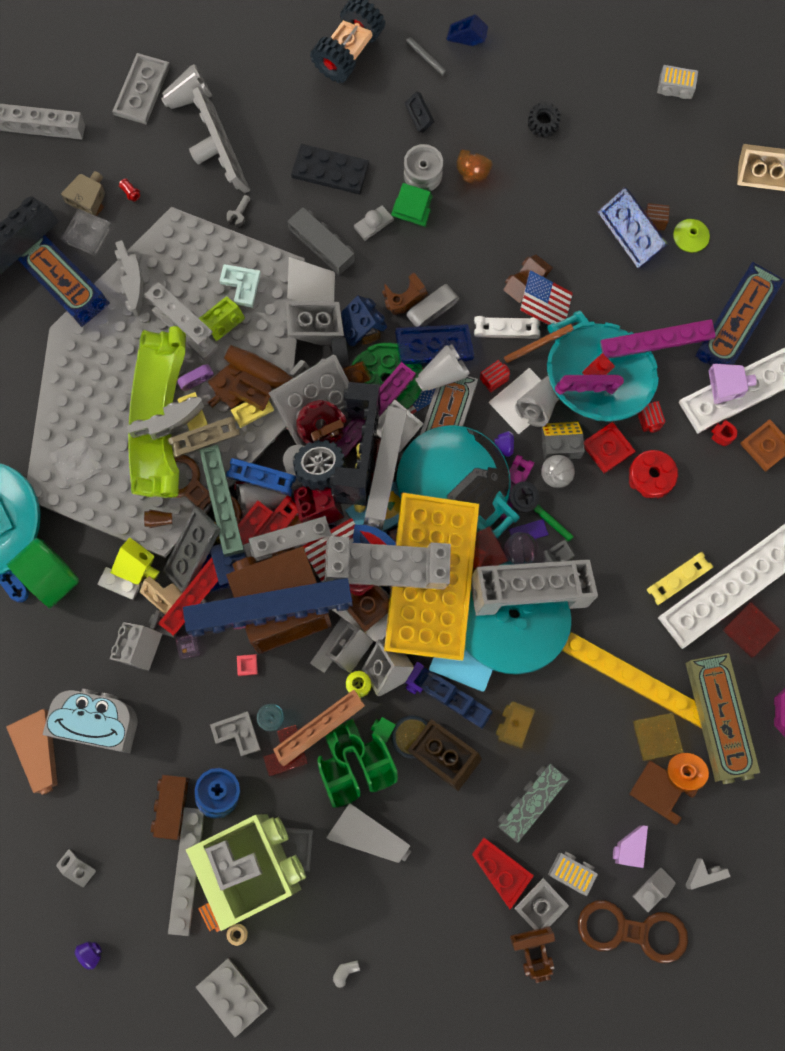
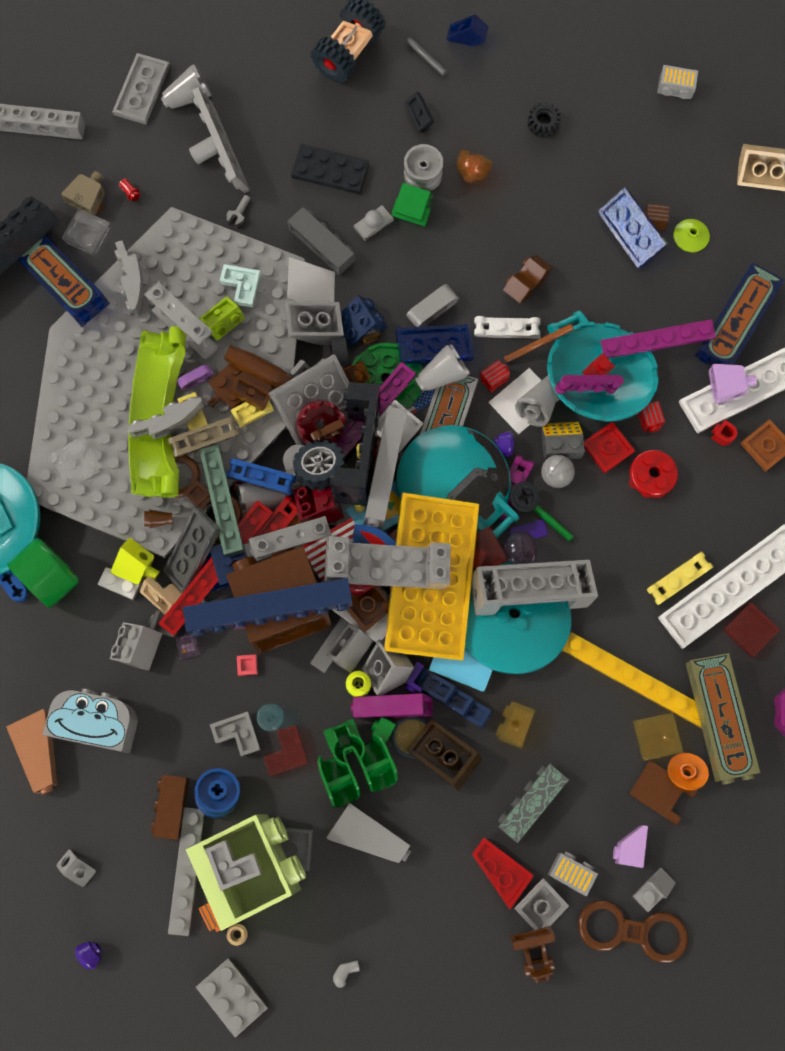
(318, 727): nougat plate -> none
(392, 706): none -> magenta slope
(408, 299): reddish brown tile -> none
(545, 299): sticker -> none
(560, 552): dark grey bracket -> none
(700, 877): light grey slope -> none

